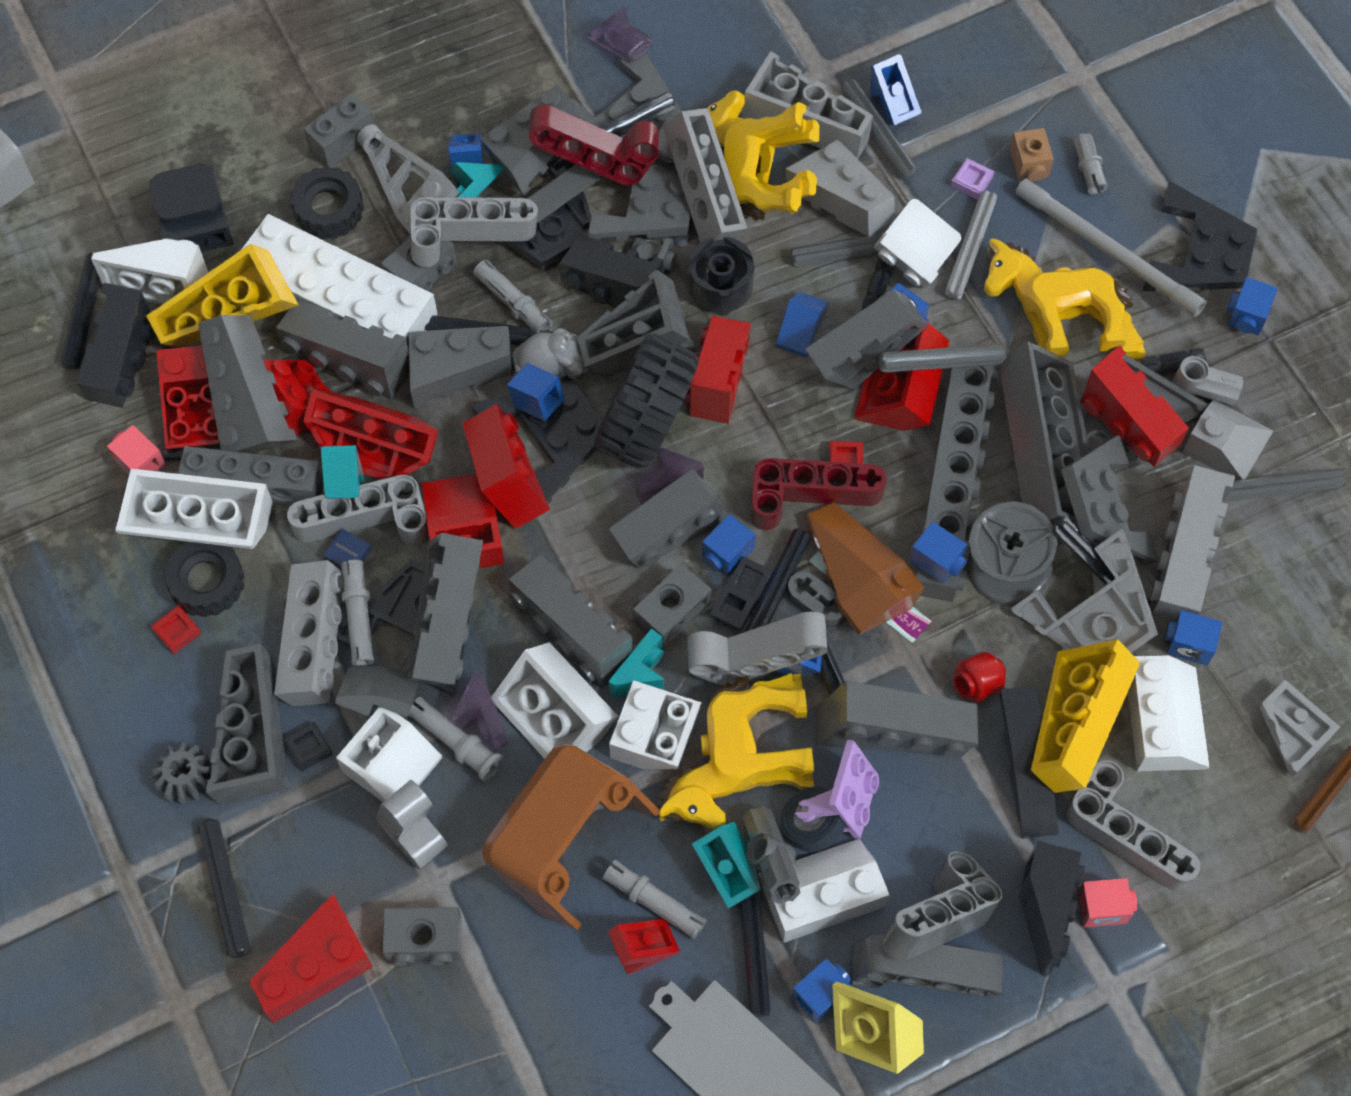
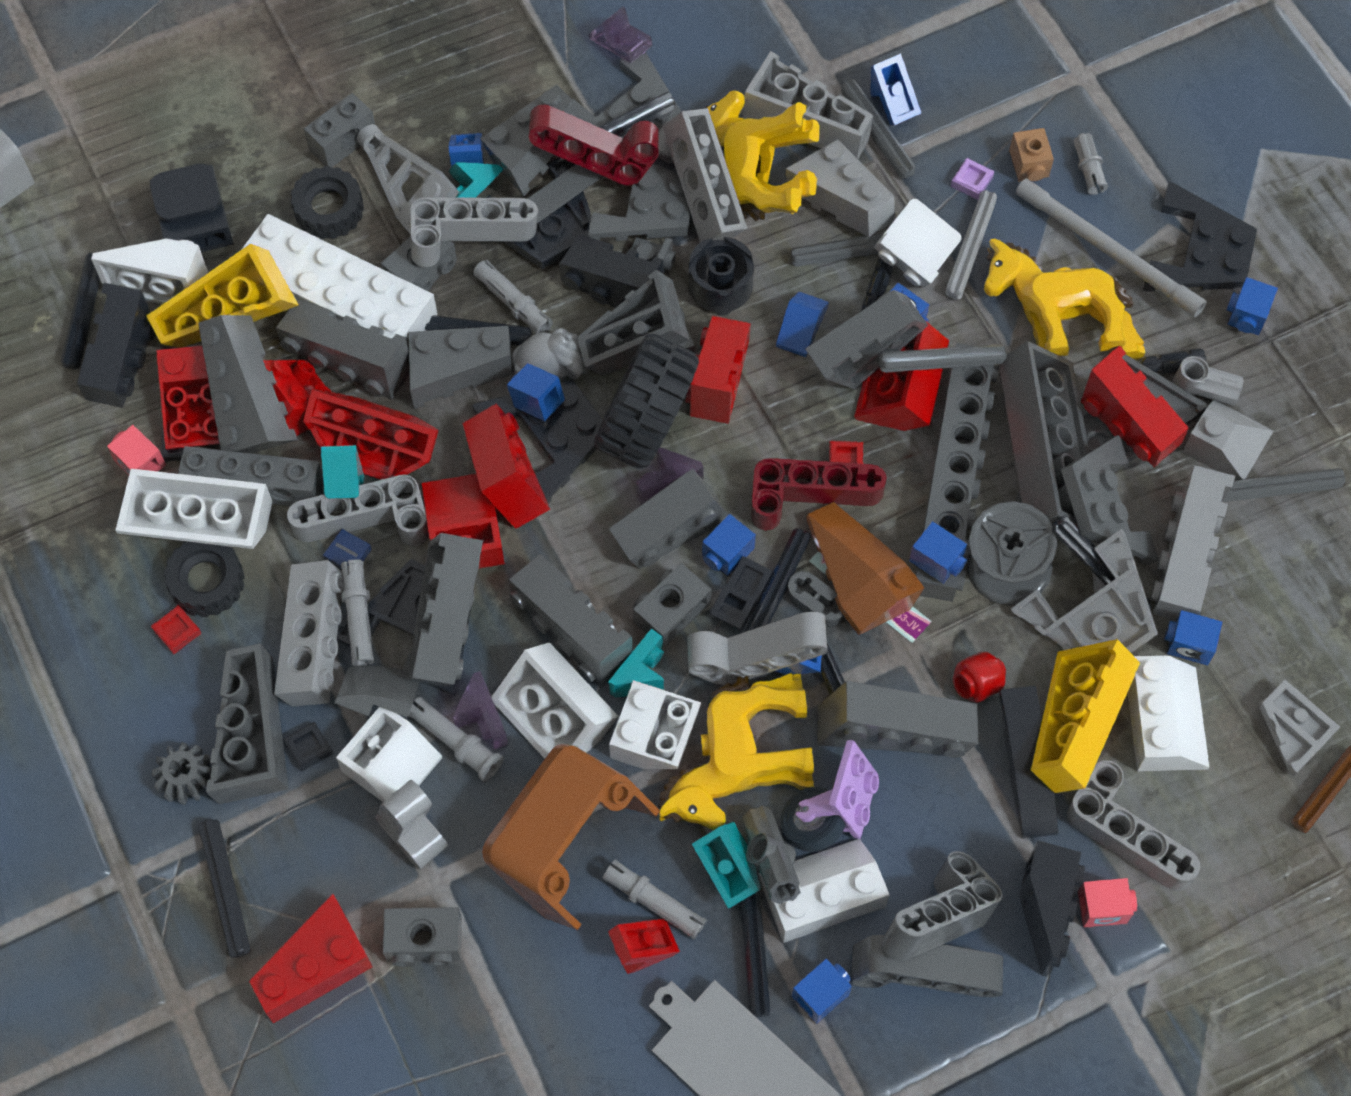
(875, 1029): light yellow slope -> none

